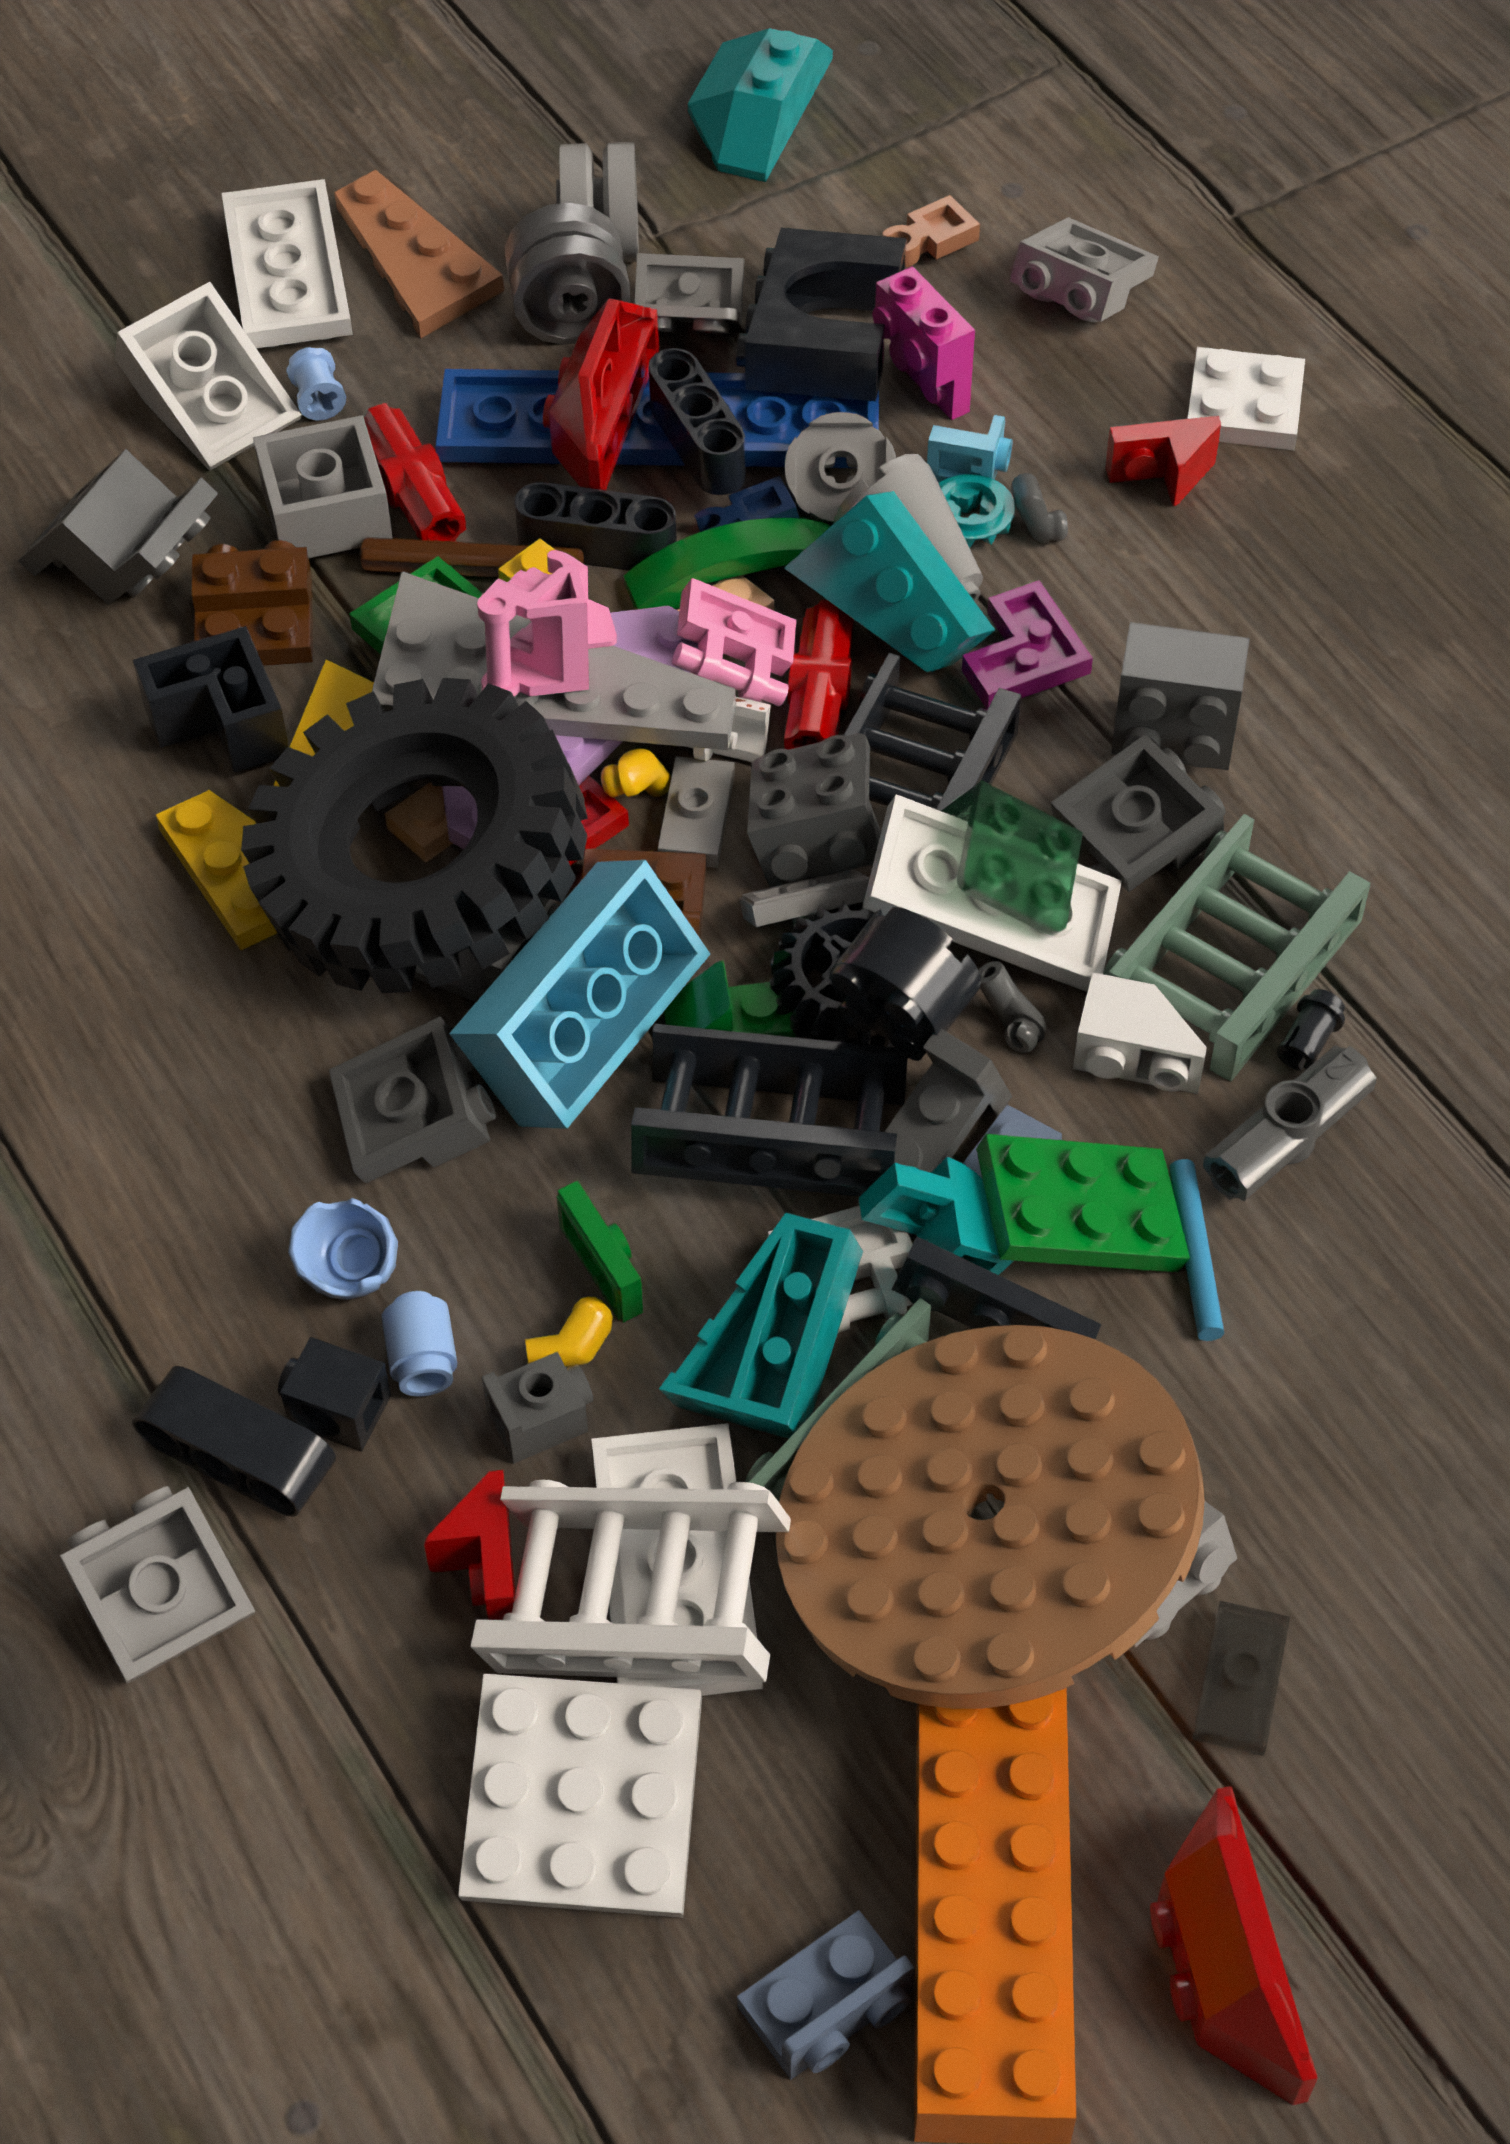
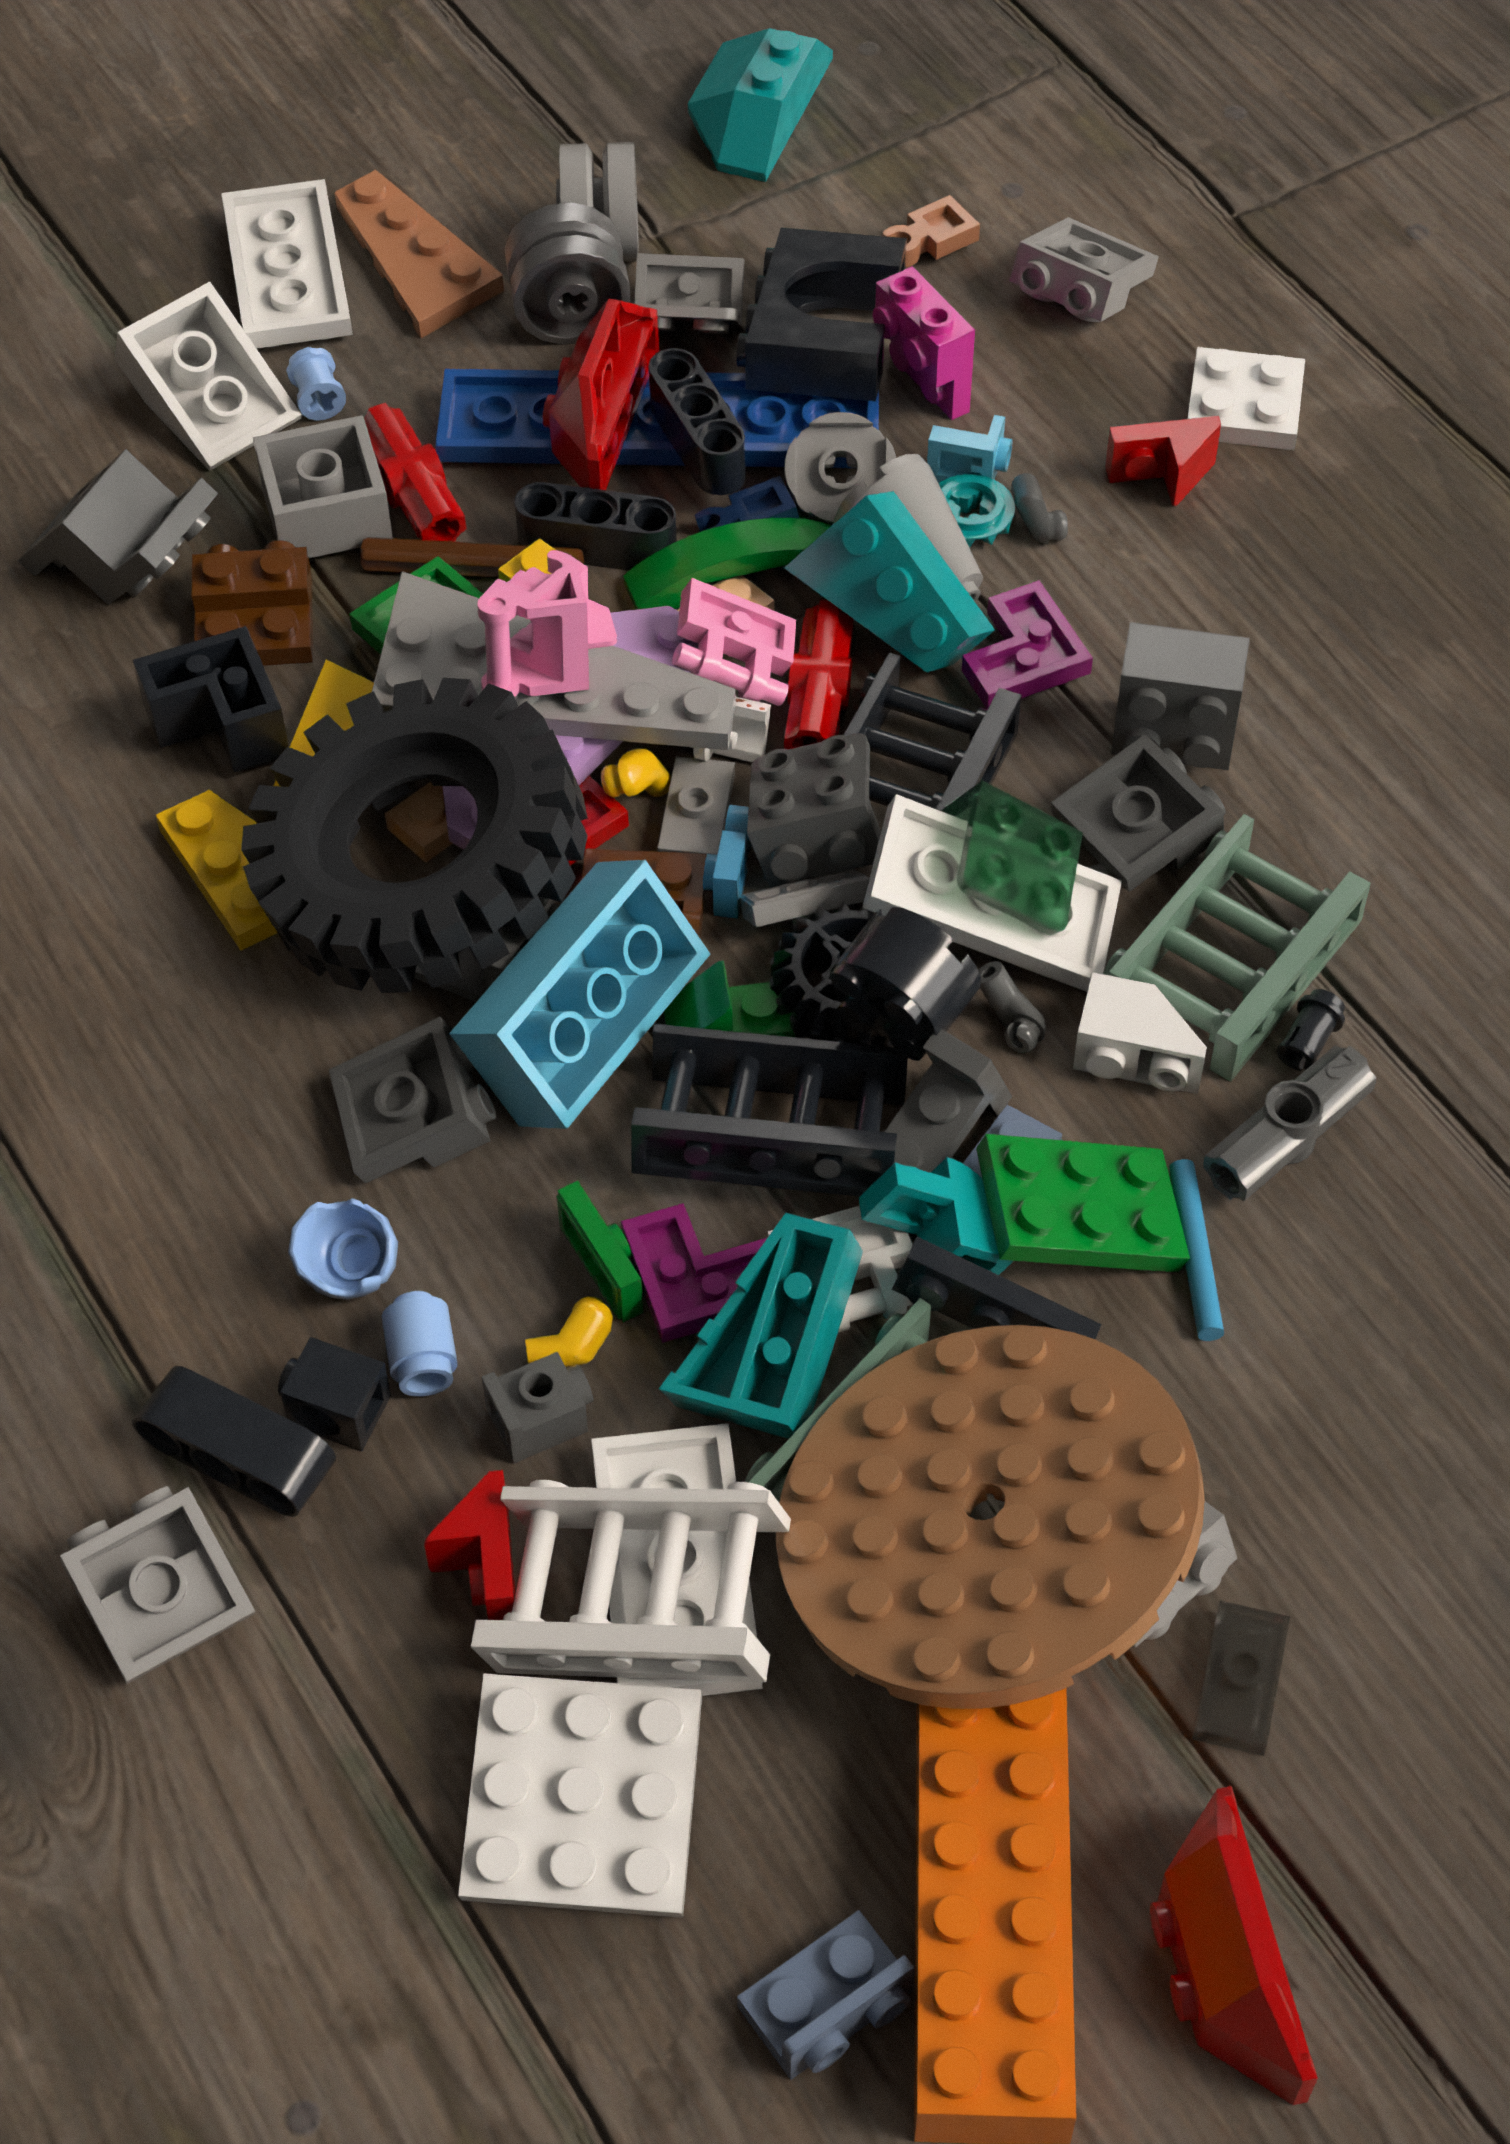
(675, 1275): none -> magenta plate
(727, 870): none -> dark azure plate

